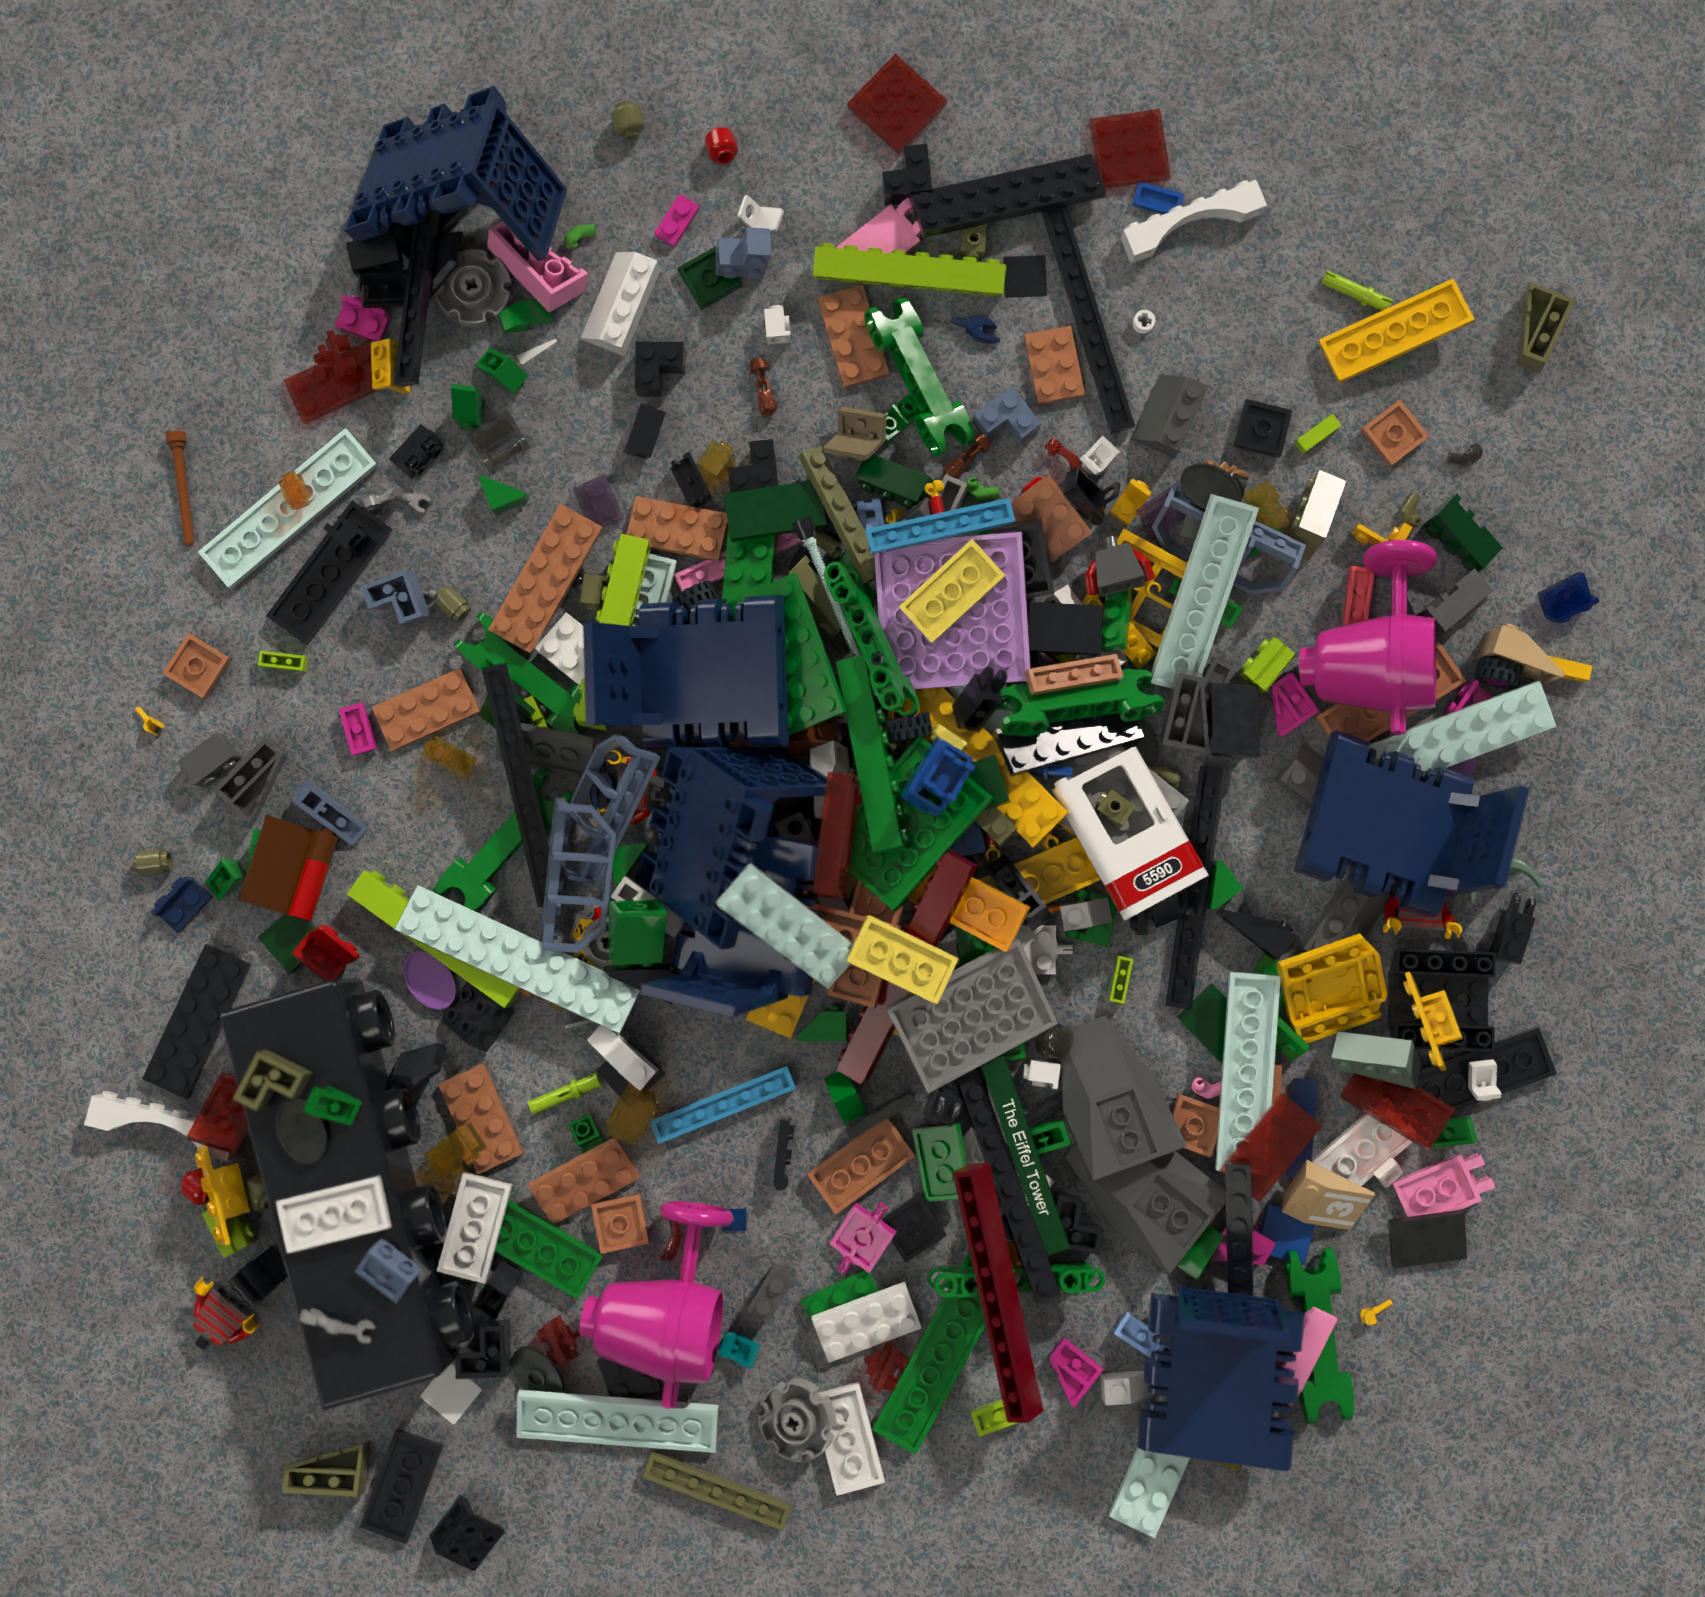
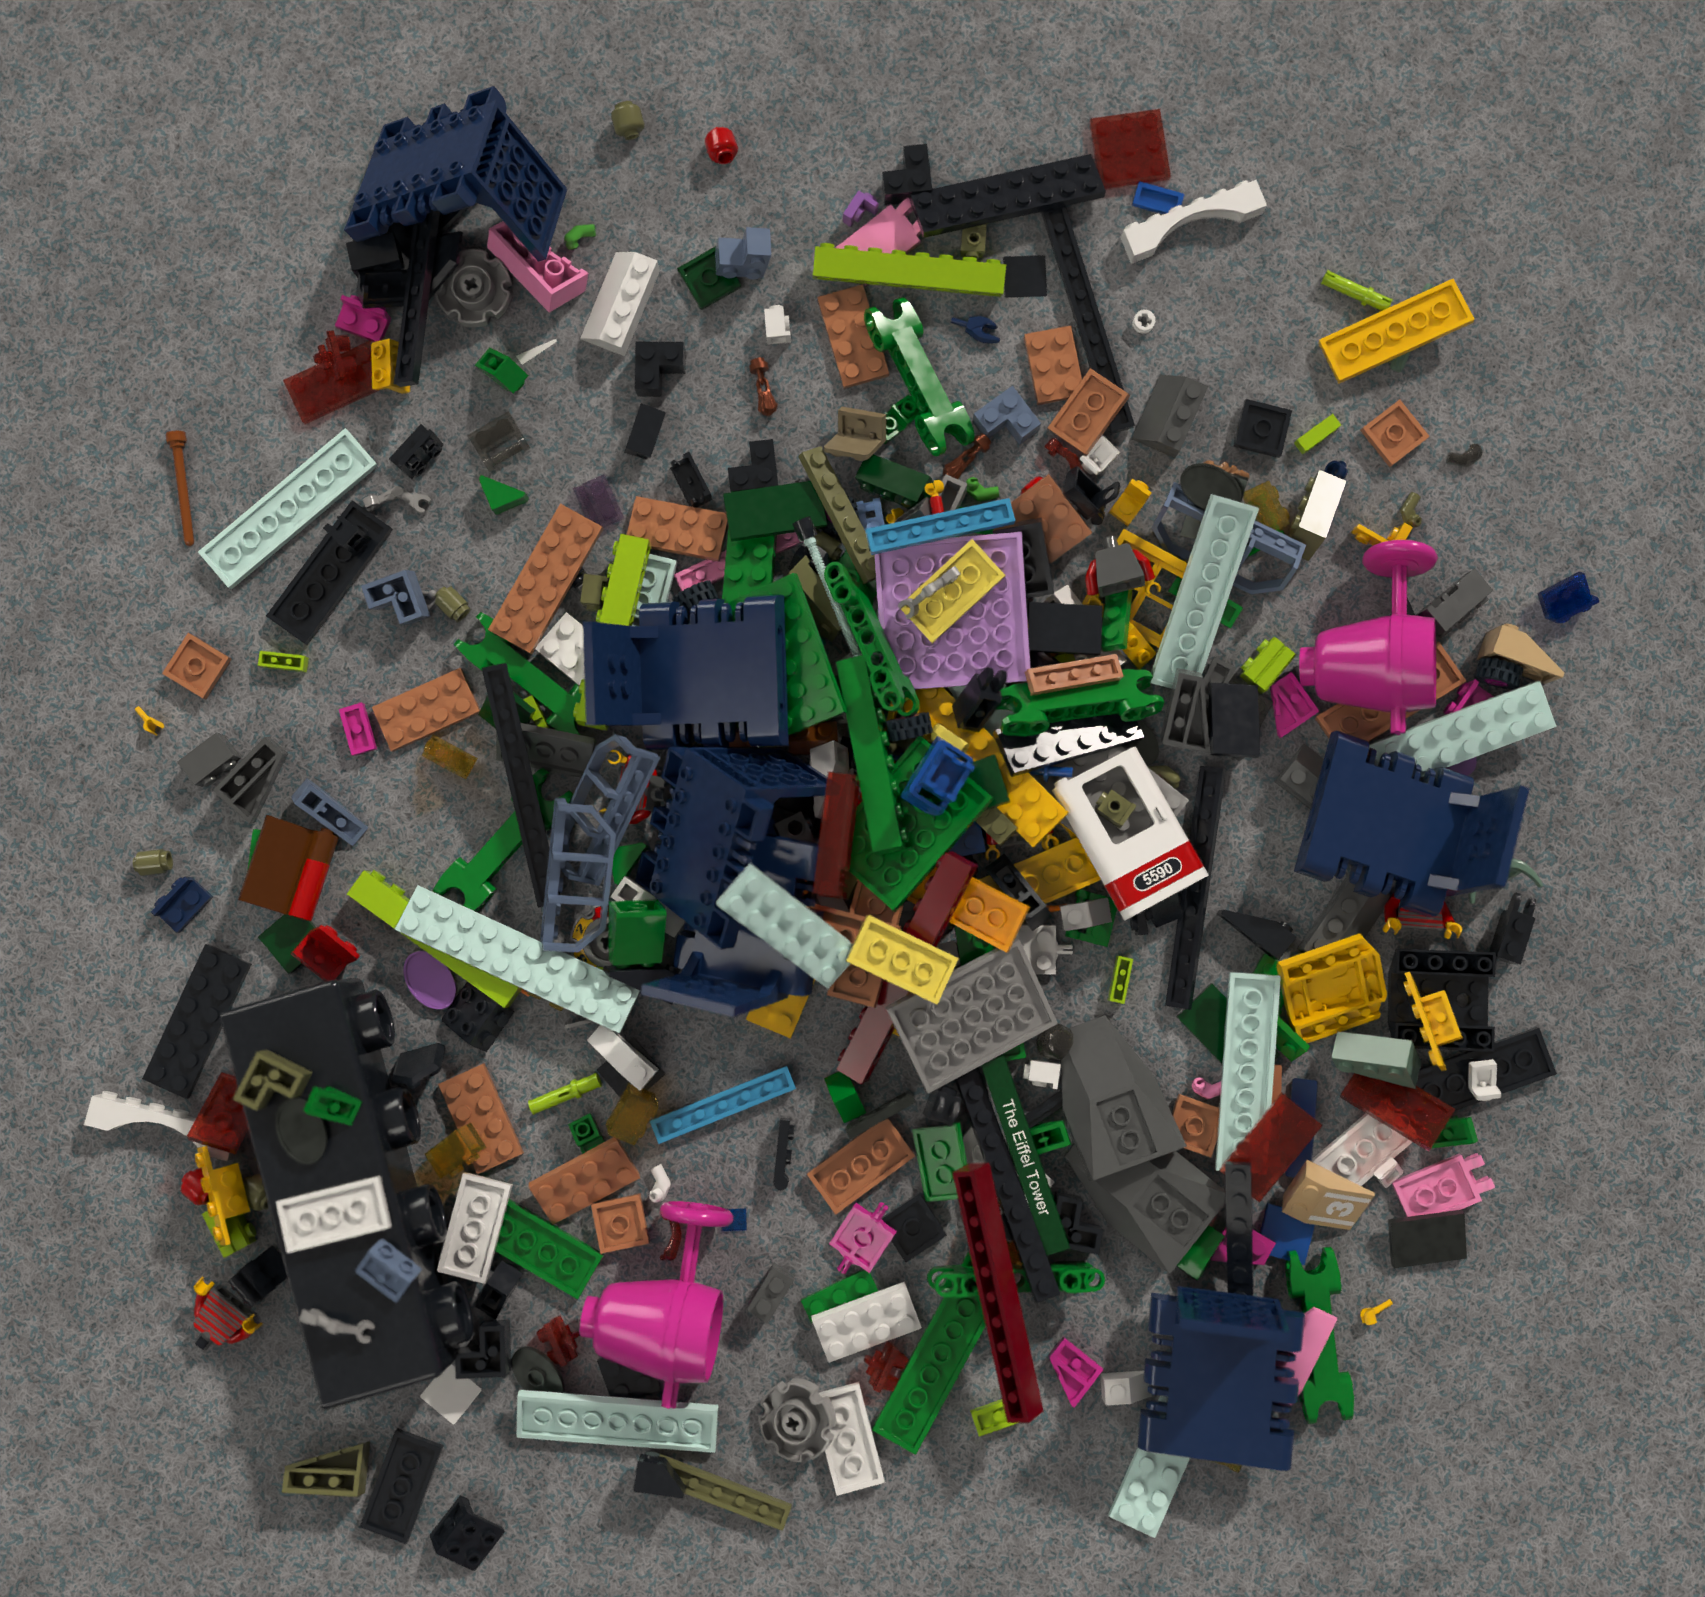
(226, 877): green slope -> none
(294, 490): clear orange brick -> none
(467, 406): green slope -> none
(522, 314): green slope -> none
(594, 789): dark blue hand -> none
(657, 1477): none -> black slope
(661, 1185): none -> white arm
(677, 220): dark pink plate -> none
(716, 461): clear yellow piece -> none
(739, 1349): teal bracket -> none
(760, 216): white bracket -> none
(826, 1026): green slope -> none
(855, 209): none -> medium lavender bracket
(896, 103): clear red plate -> none
(930, 589): none -> light grey piece
(1088, 412): none -> nougat plate
(1137, 1334): light blue plate -> none
(1150, 511): clear purple plate -> none
(1222, 885): green slope -> none
(1337, 469): none -> dark blue plate
(1358, 595): coral tile -> none
(1462, 535): dark green wedge -> none
(1541, 325): olive wedge -> none
(1573, 670): yellow piece -> none

